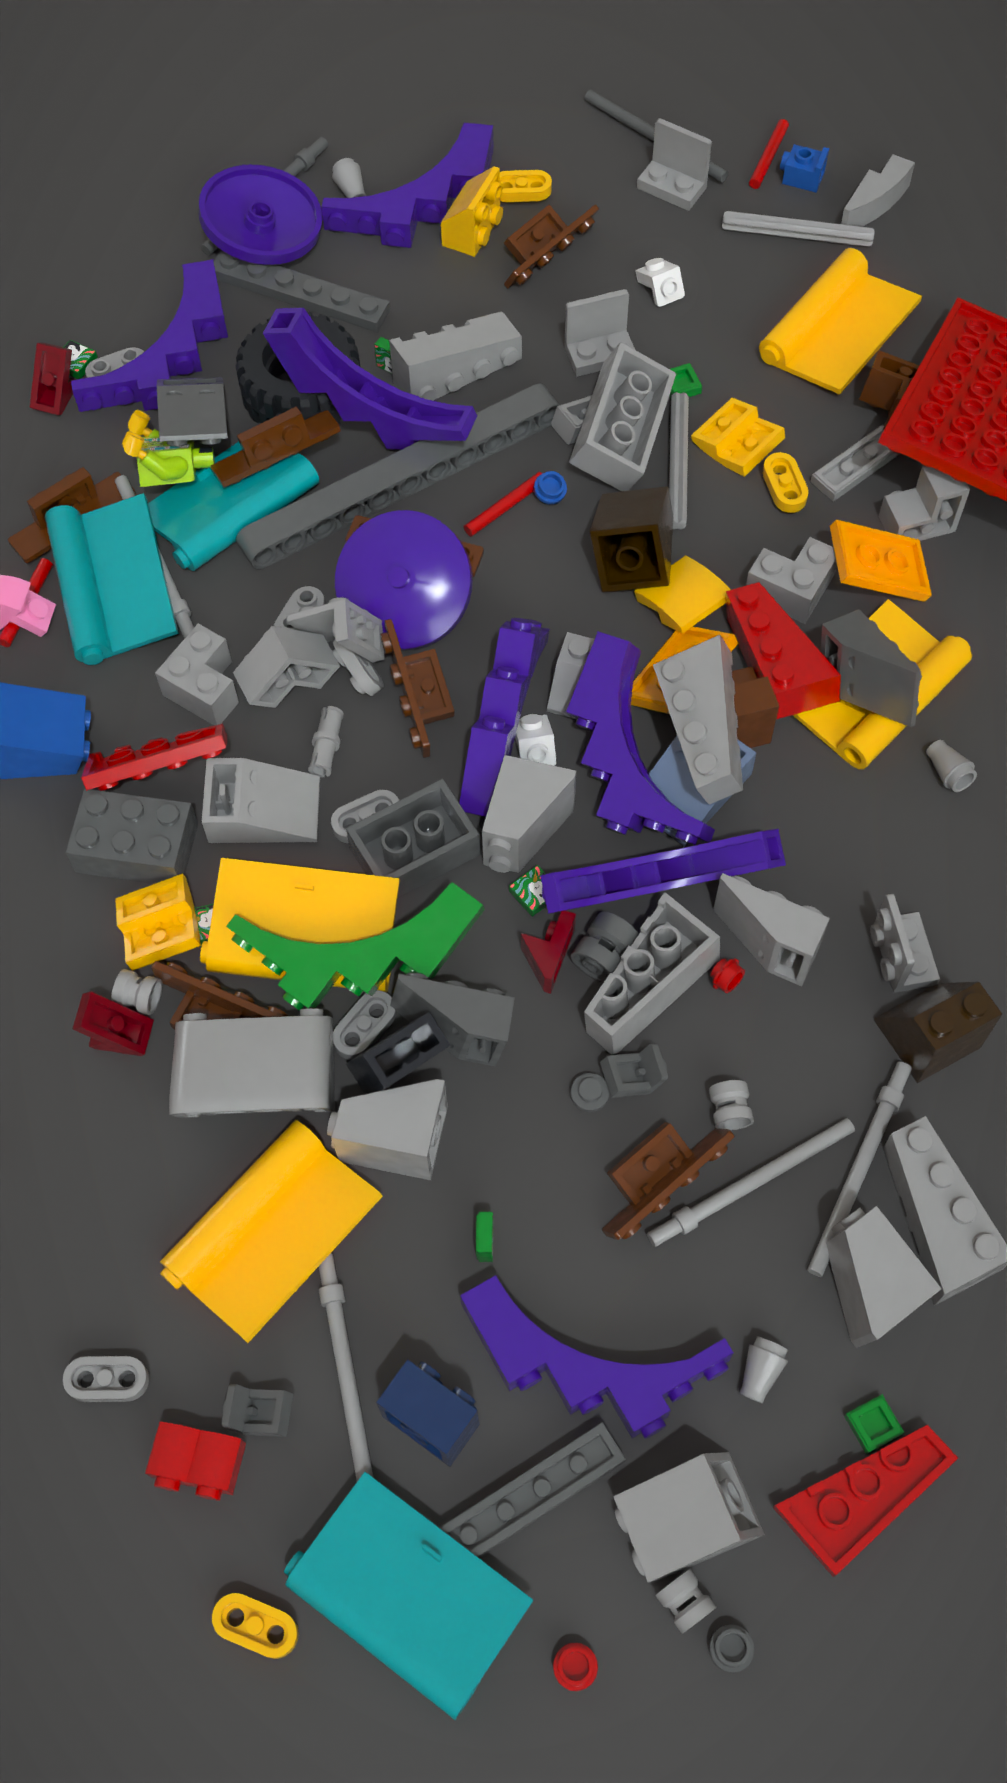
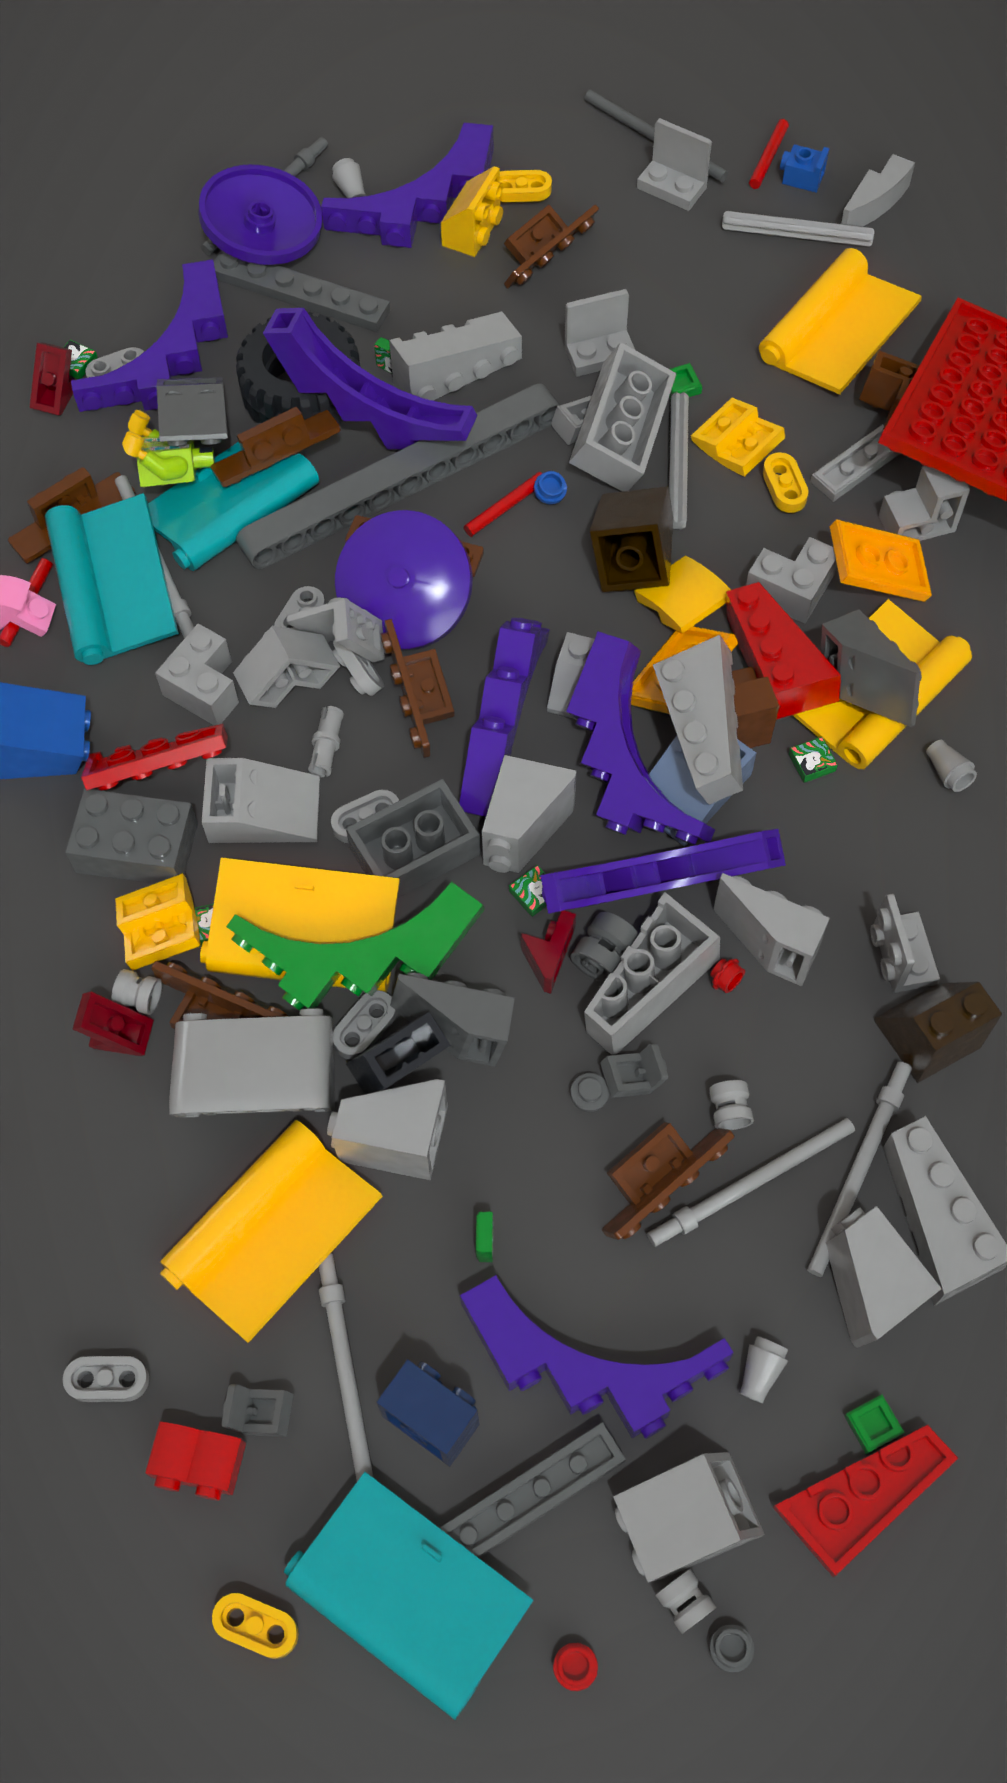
(536, 739): white bracket -> none
(663, 279): white bracket -> none
(813, 759): none -> tile

